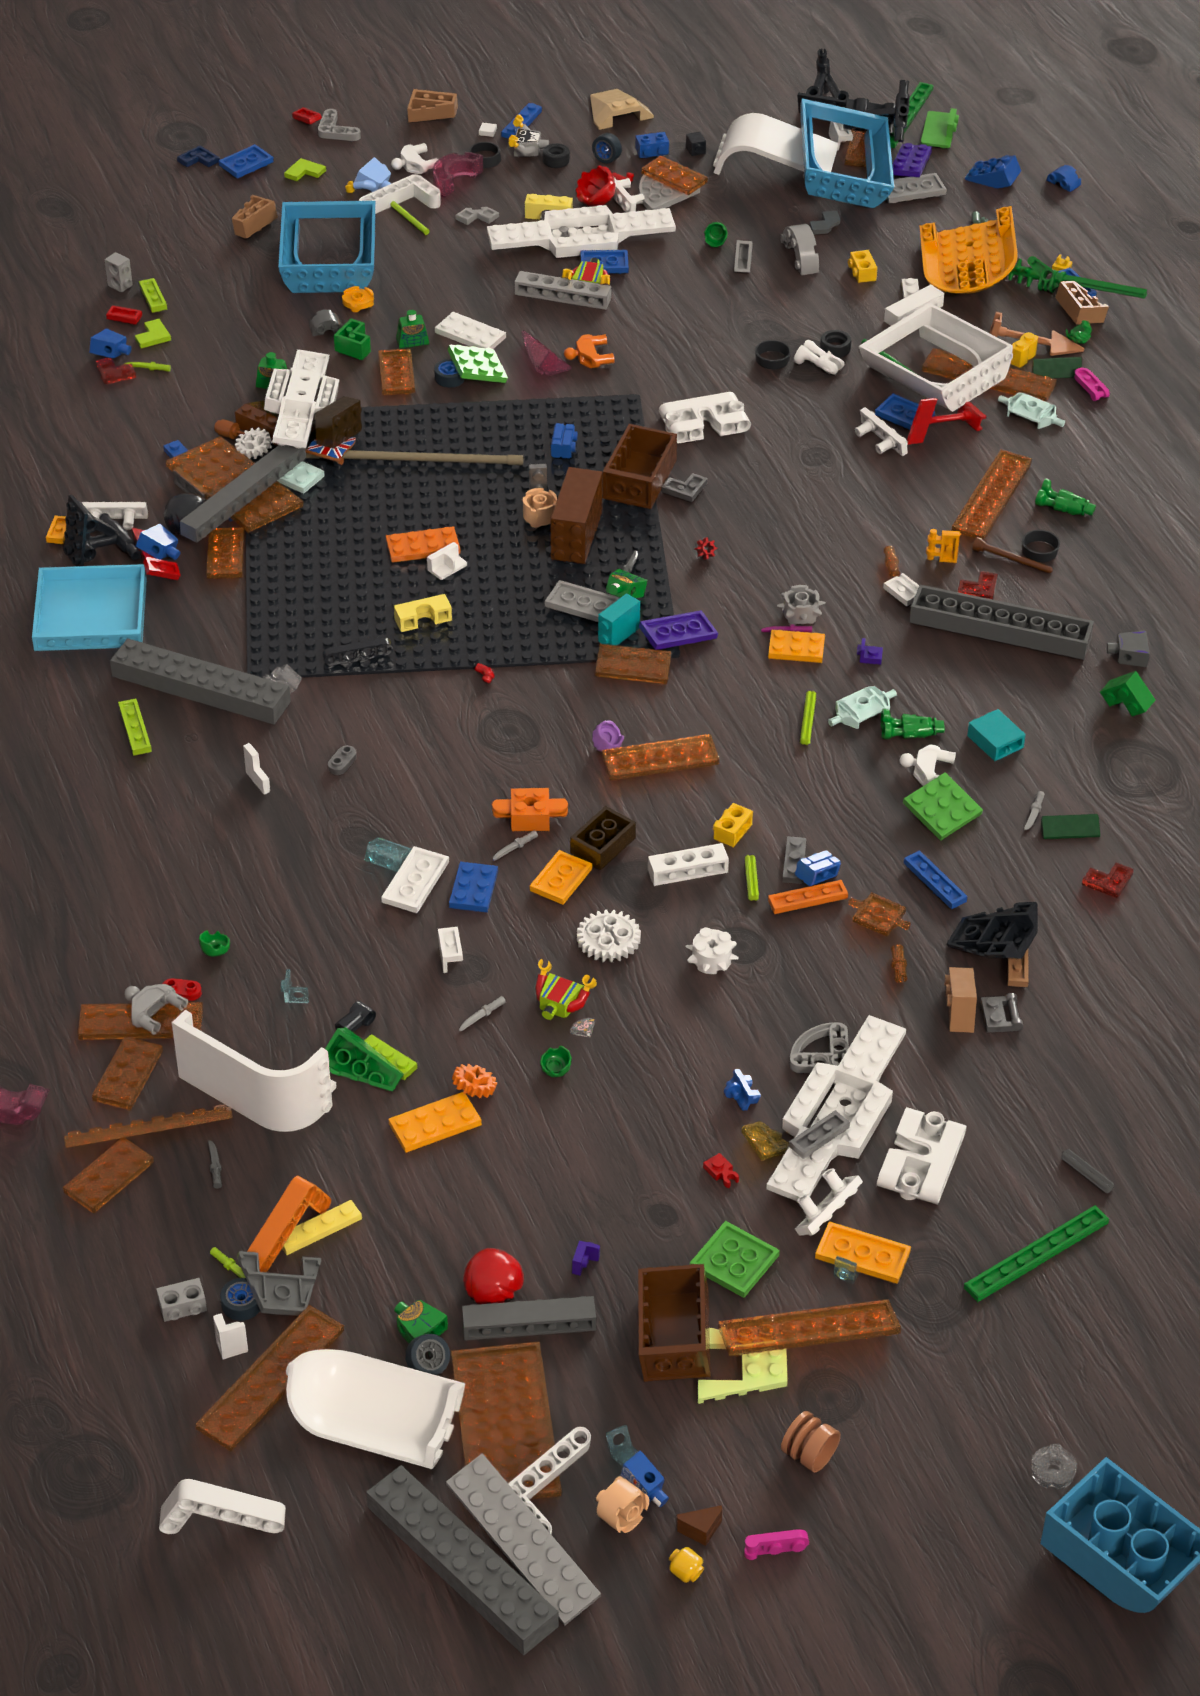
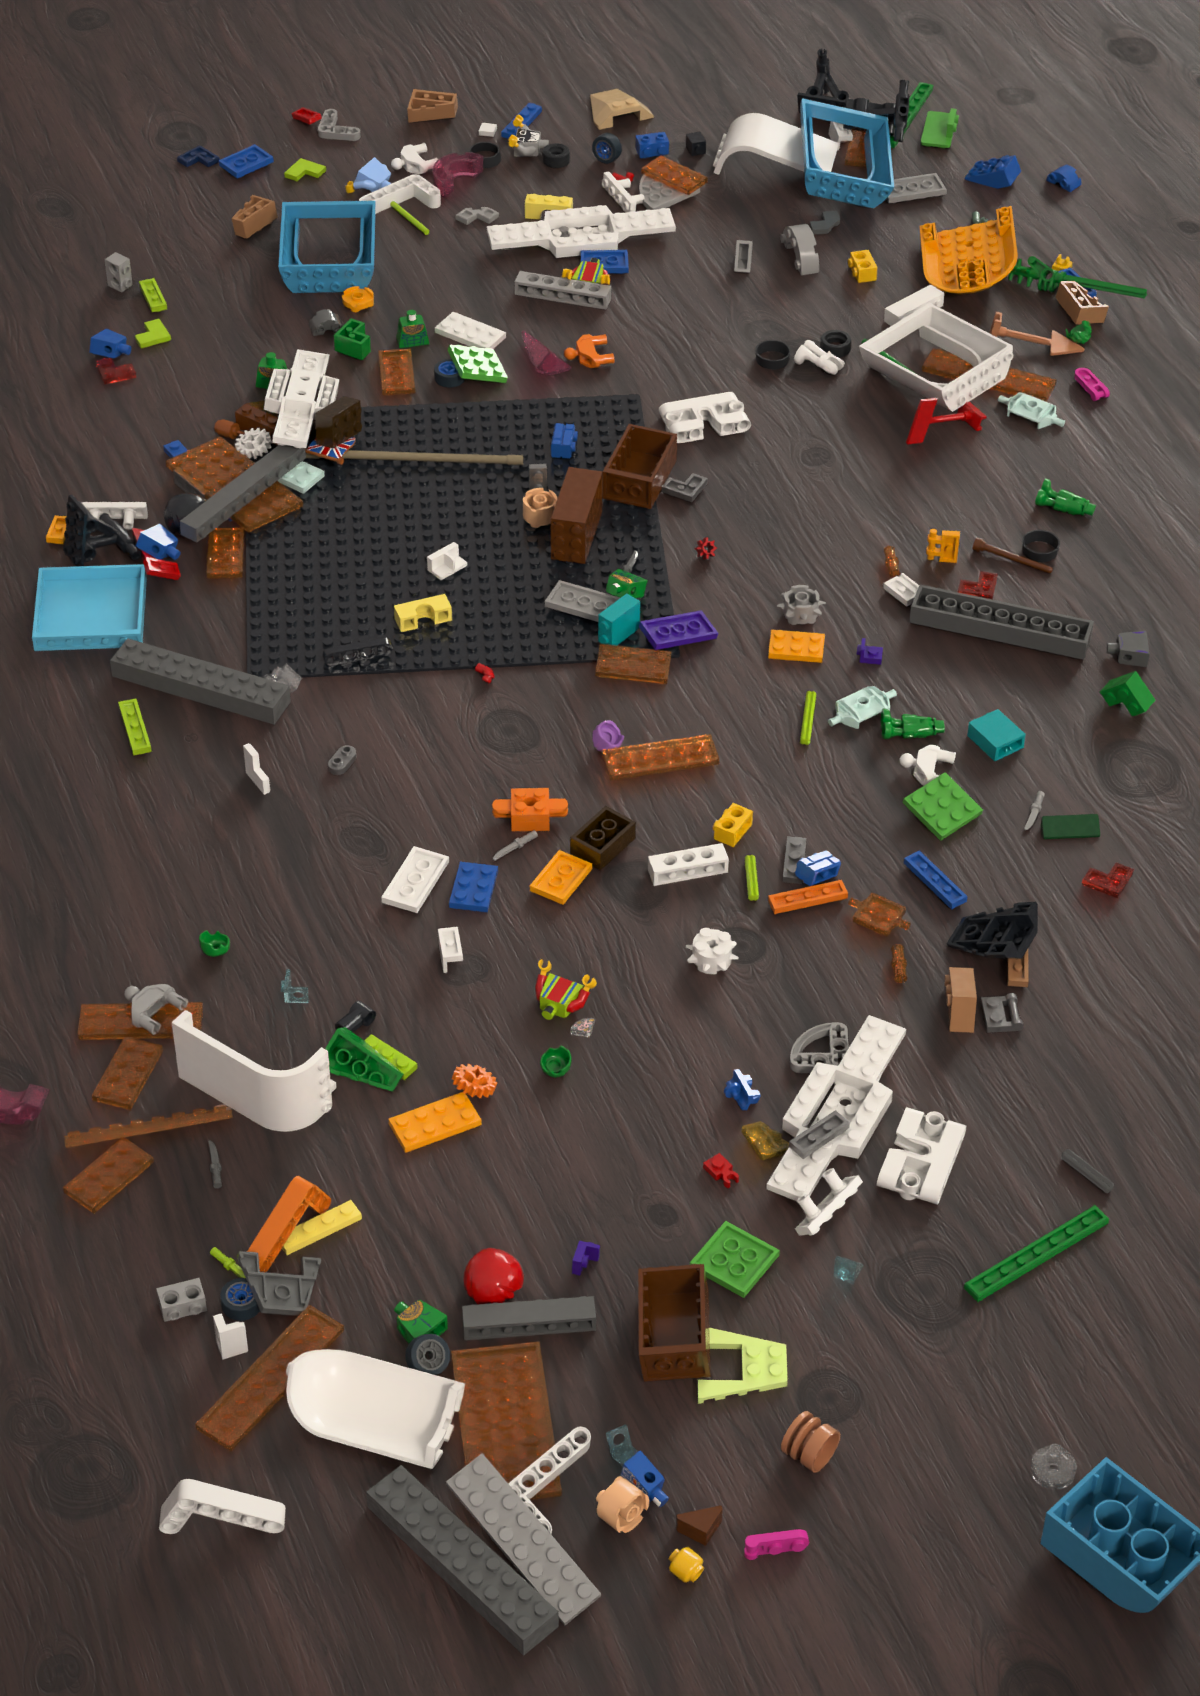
(124, 315): red plate -> none
(151, 366): lime piece -> none
(186, 988): red plate -> none
(386, 853): clear light blue bracket -> none
(419, 543): orange plate -> none
(485, 1011): light grey piece -> none
(596, 187): red piece -> none
(608, 935): white gear -> none
(715, 234): green hair -> none
(792, 627): magenta piece -> none
(809, 1327): clear orange plate -> none
(872, 1253): light orange plate -> none
(879, 427): white plate -> none
(898, 410): blue plate -> none
(909, 286): white plate -> none
(911, 160): dark purple plate -> none
(992, 494): clear orange plate -> none
(1024, 349): yellow brick -> none
(1056, 367): dark green slope -> none

